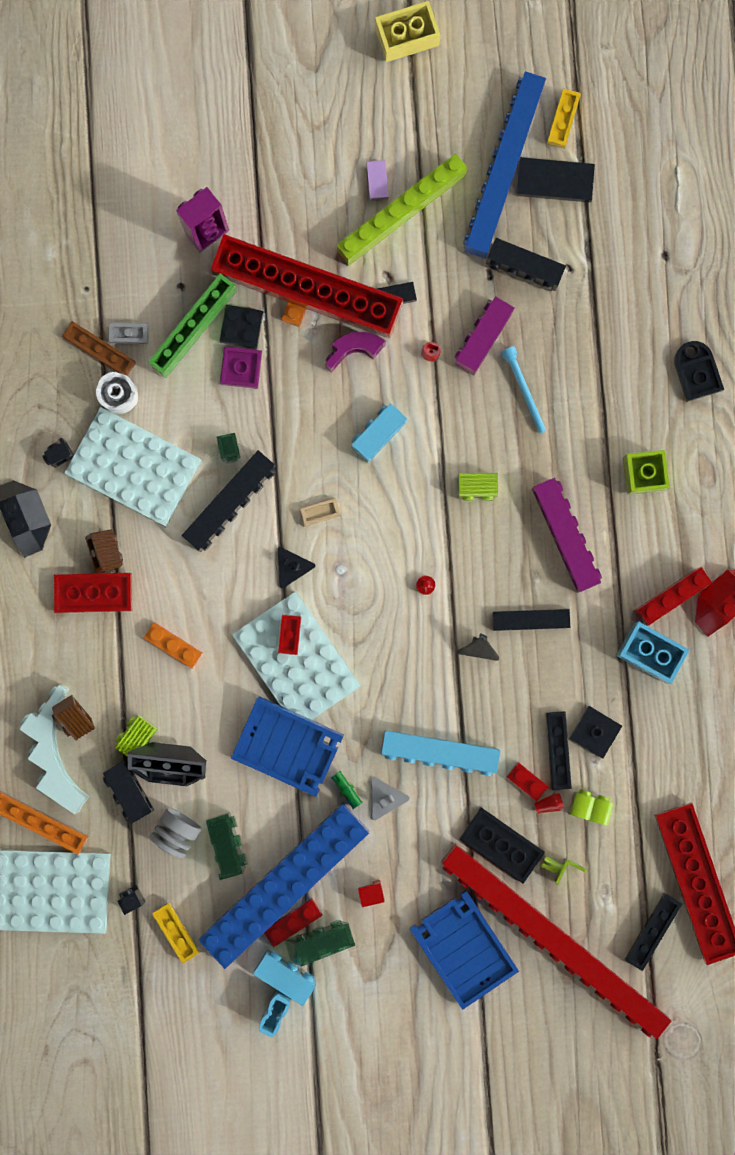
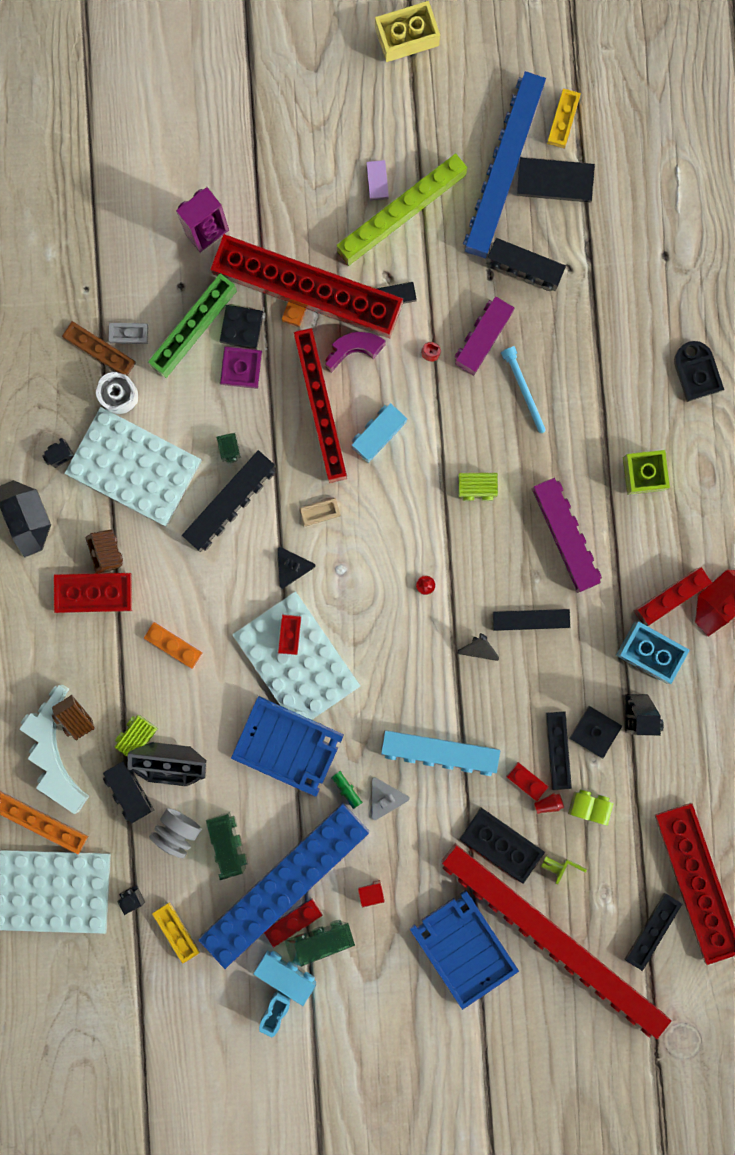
(320, 405): none -> red brick
(642, 716): none -> black wedge

